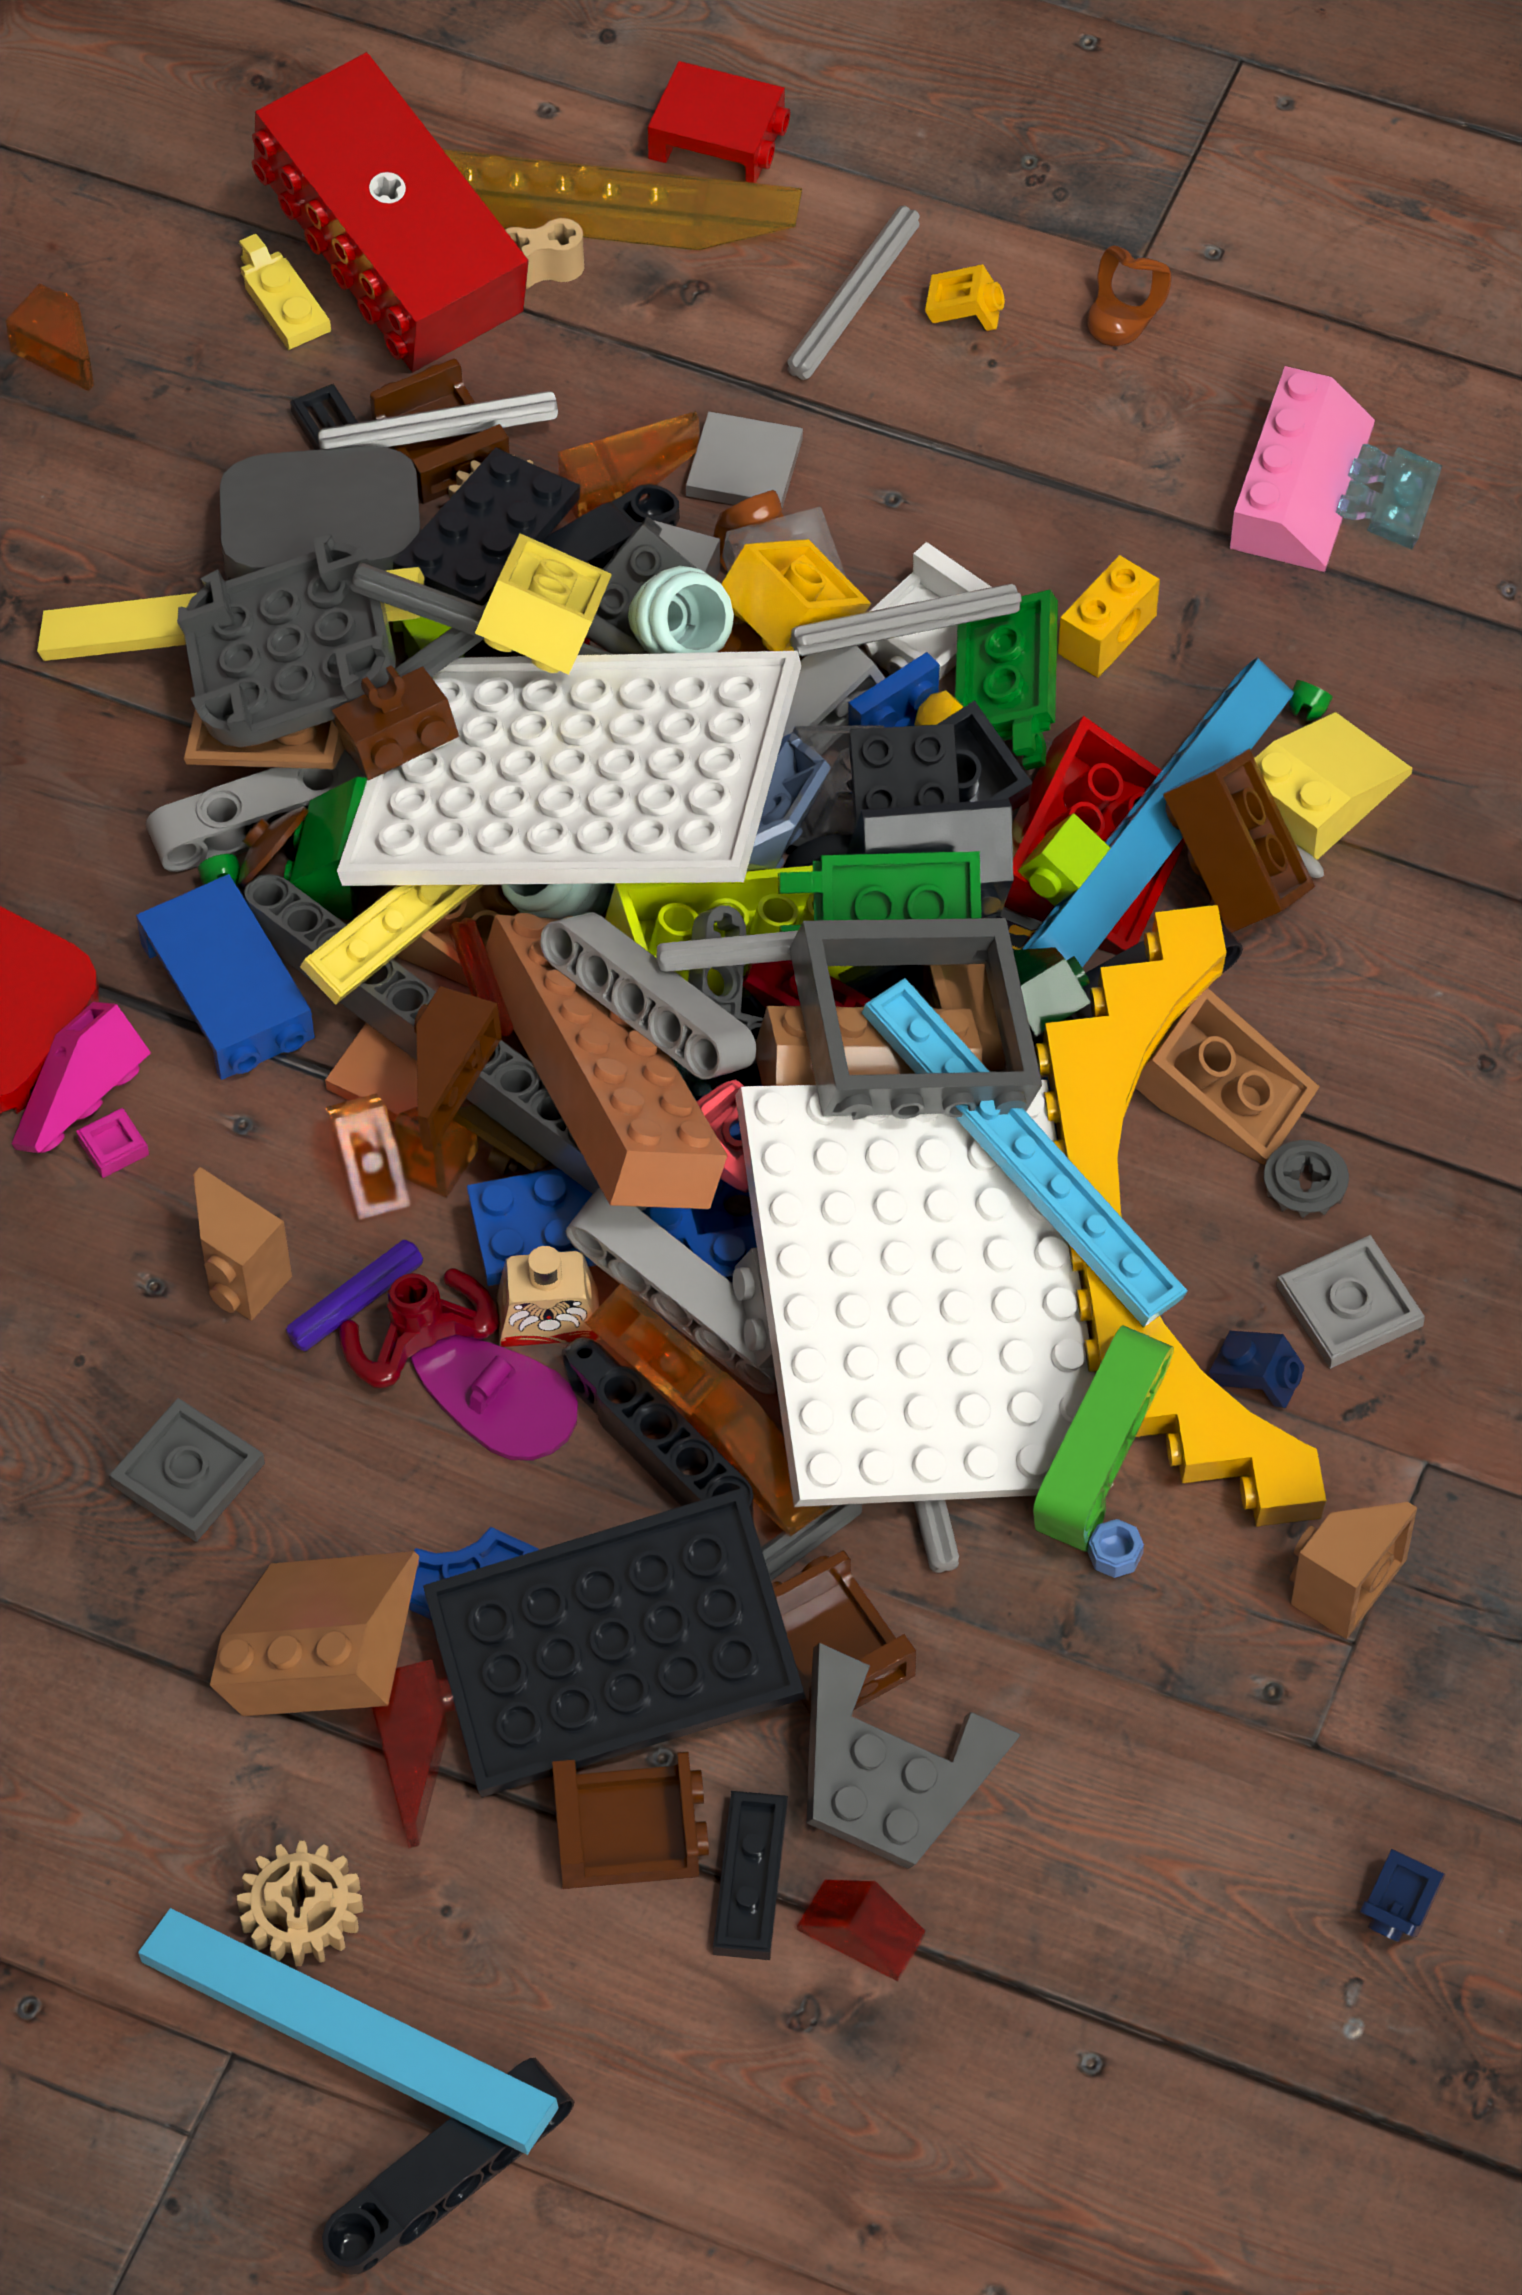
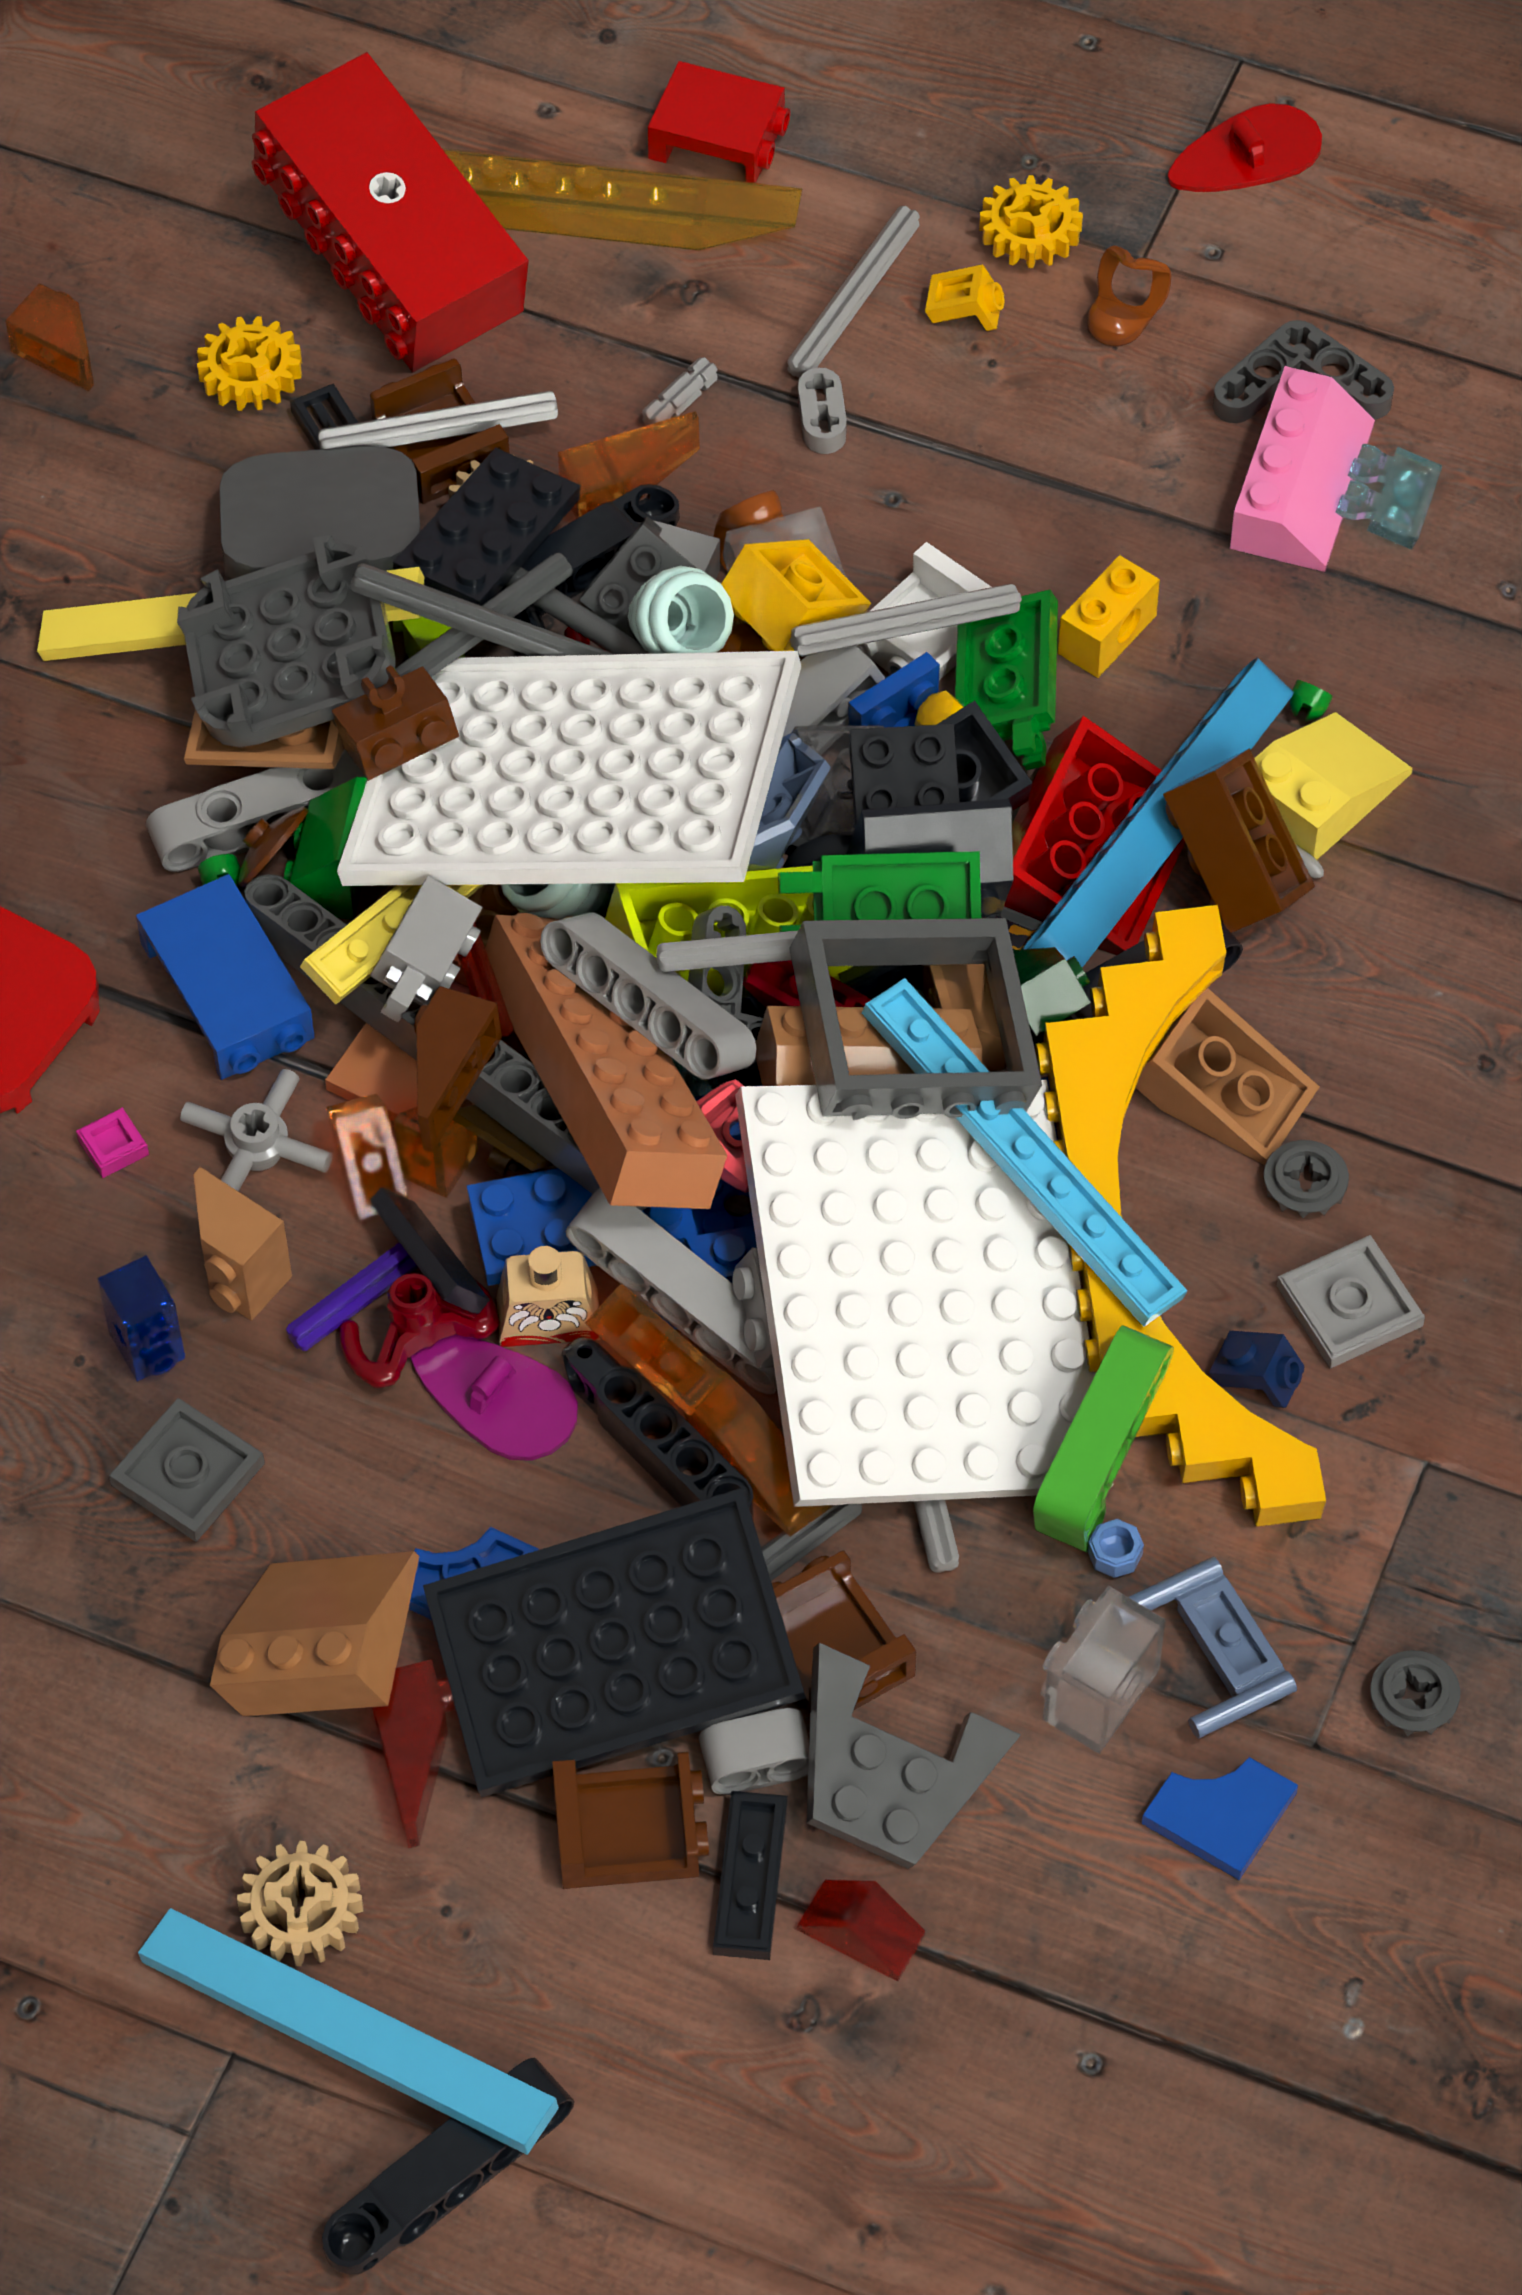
(83, 1064): dark pink slope -> none
(142, 1318): none -> clear blue brick
(249, 363): none -> yellow gear
(258, 1134): none -> light grey bar
(281, 294): light yellow hinge -> none
(425, 945): none -> light grey hinge
(429, 1251): none -> black tile
(543, 605): light yellow slope -> none
(552, 250): tan axle -> none
(681, 392): none -> light grey axle
(743, 459): light grey tile -> none
(756, 1751): none -> light grey beam
(813, 411): none -> light grey beam
(1027, 221): none -> yellow gear
(1063, 859): lime brick -> none
(1102, 1668): none -> clear brick
(1224, 1816): none -> blue tile
(1227, 1639): none -> sand blue plate
(1249, 150): none -> red shield
(1278, 353): none -> dark grey beam
(1350, 1563): medium nougat slope -> none
(1402, 1896): dark blue bracket -> none
(1425, 1673): none -> dark grey gear

